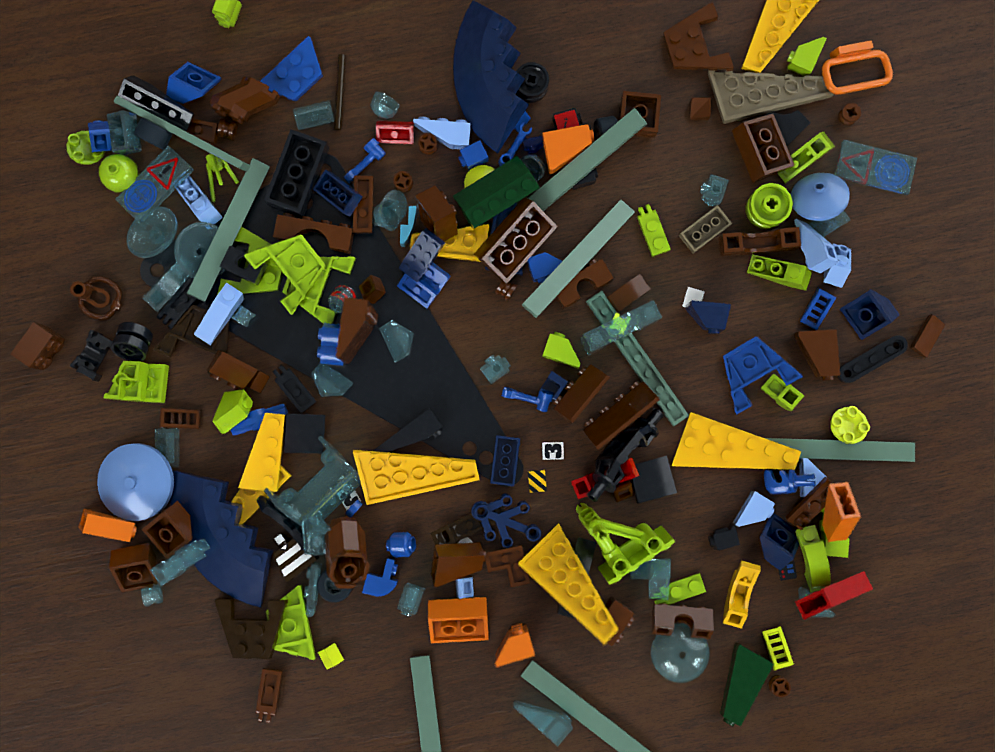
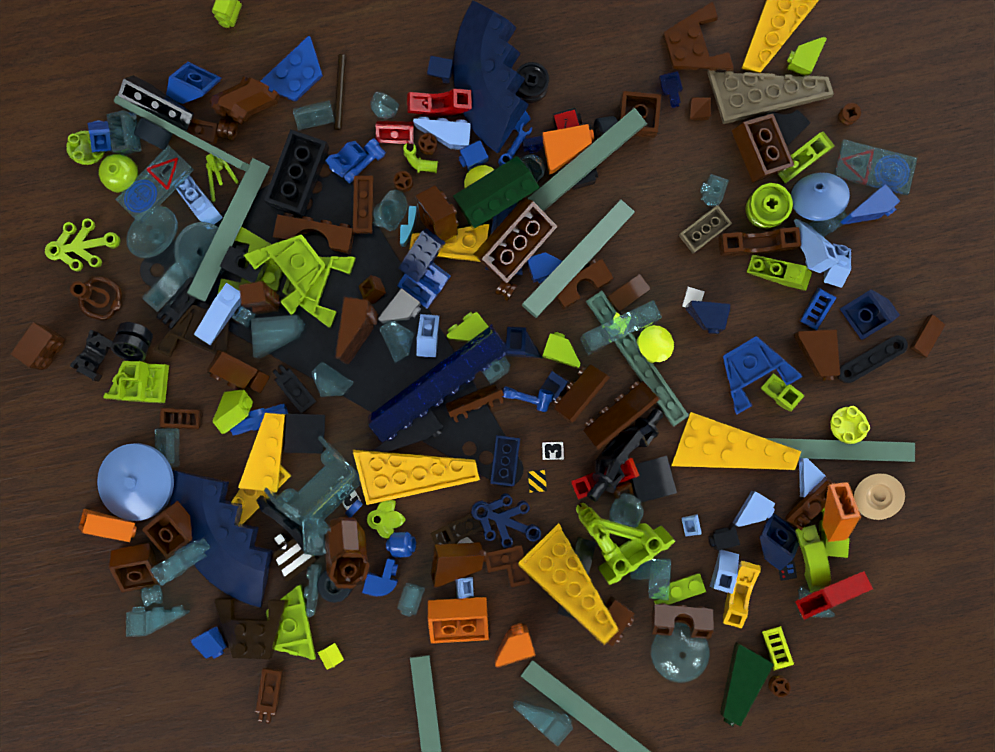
(79, 245): none -> lime plant
(144, 622): none -> clear light blue slope
(210, 643): none -> blue slope
(259, 297): none -> reddish brown arch
(274, 332): none -> clear light blue slope
(329, 339): blue brick -> none
(336, 298): clear light blue head -> none
(337, 192): dark blue piece -> none
(346, 159): none -> blue brick
(388, 518): none -> lime plate
(401, 308): none -> light grey slope
(418, 164): none -> lime piece
(427, 335): none -> light blue slope
(437, 384): none -> clear blue brick
(440, 68): none -> dark blue panel
(441, 104): none -> red arch
(467, 330): none -> lime slope
(474, 400): none -> reddish brown plate
(520, 343): none -> dark blue slope
(626, 510): none -> clear light blue hair
(653, 231): lime hinge -> none
(655, 344): none -> neon yellow dish
(671, 86): none -> clear blue plate
(691, 525): none -> light blue slope
(725, 571): none -> light blue slope
(789, 482): blue piece -> none
(853, 53): orange bar -> none
(874, 207): none -> slope
(879, 496): none -> tan hat

